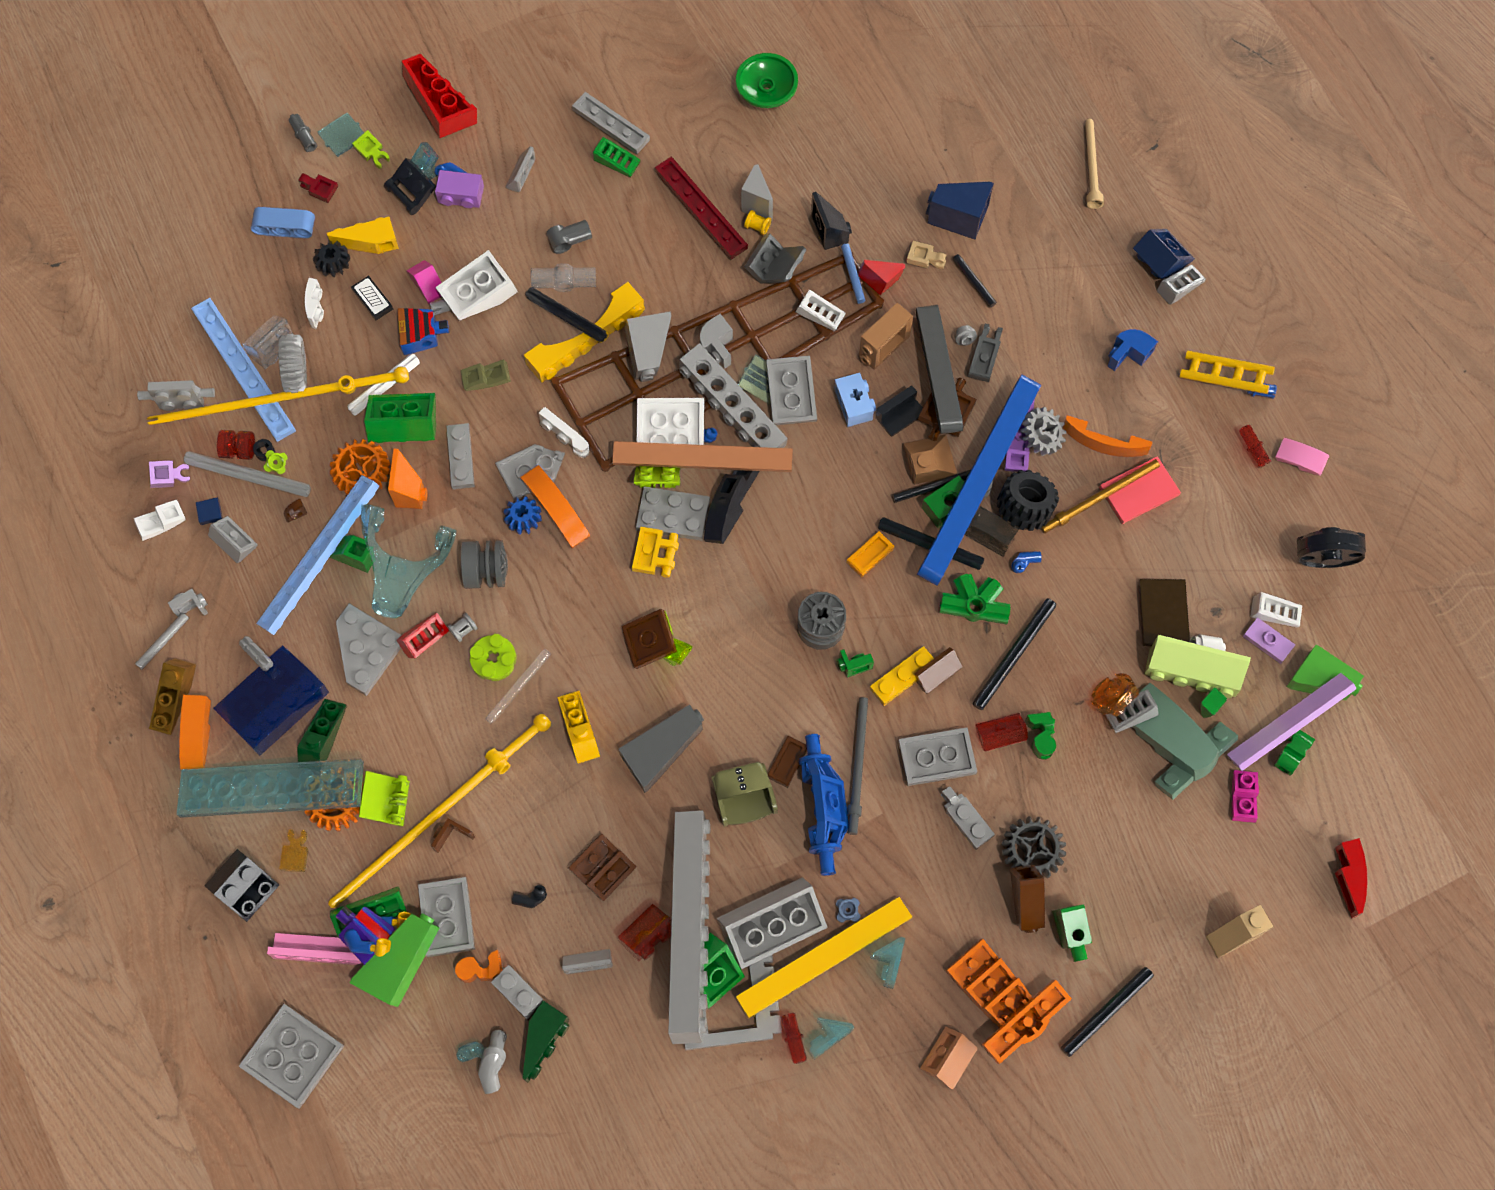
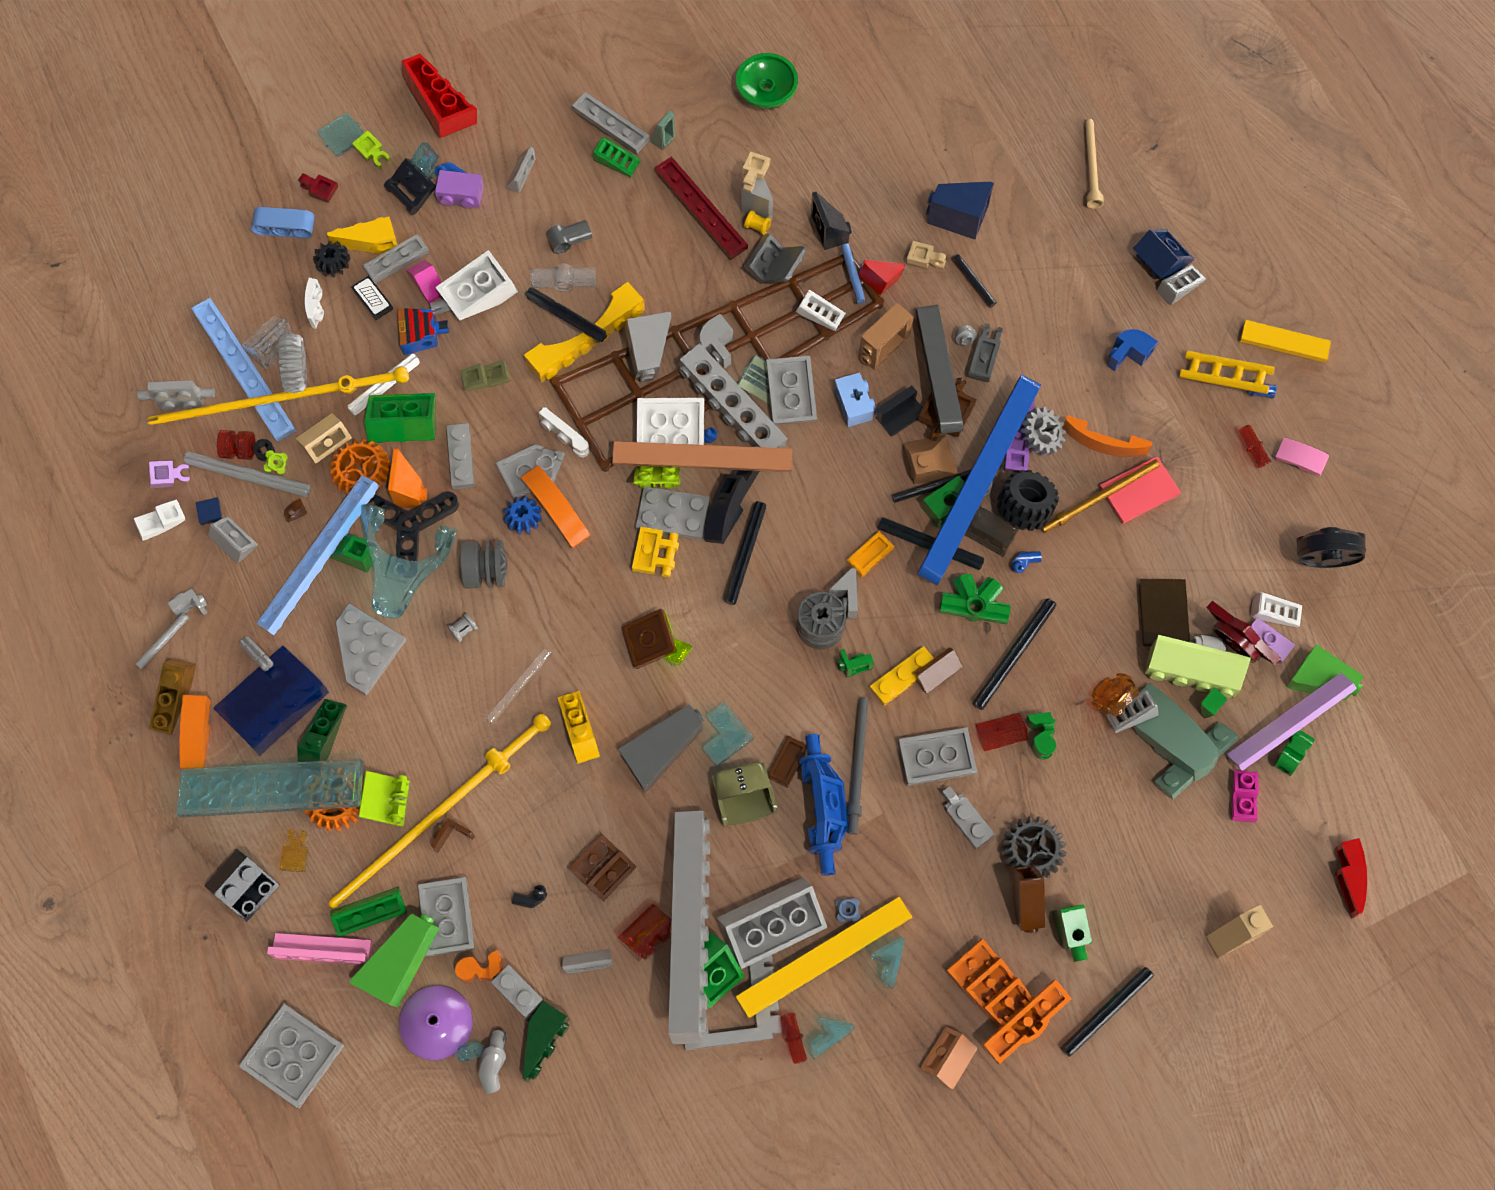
(302, 132): dark grey axle -> none
(323, 438): none -> tan brick
(368, 932): torso -> none
(396, 258): none -> light grey tile
(402, 515): none -> black piece
(419, 648): red slope -> none
(445, 1036): none -> medium lavender dish
(497, 645): lime plate -> none
(664, 131): none -> sand green slope
(731, 736): none -> clear light blue plate
(745, 553): none -> black axle
(754, 167): none -> tan plate
(847, 588): none -> light grey slope
(1240, 636): none -> dark red plate
(1285, 341): none -> yellow tile

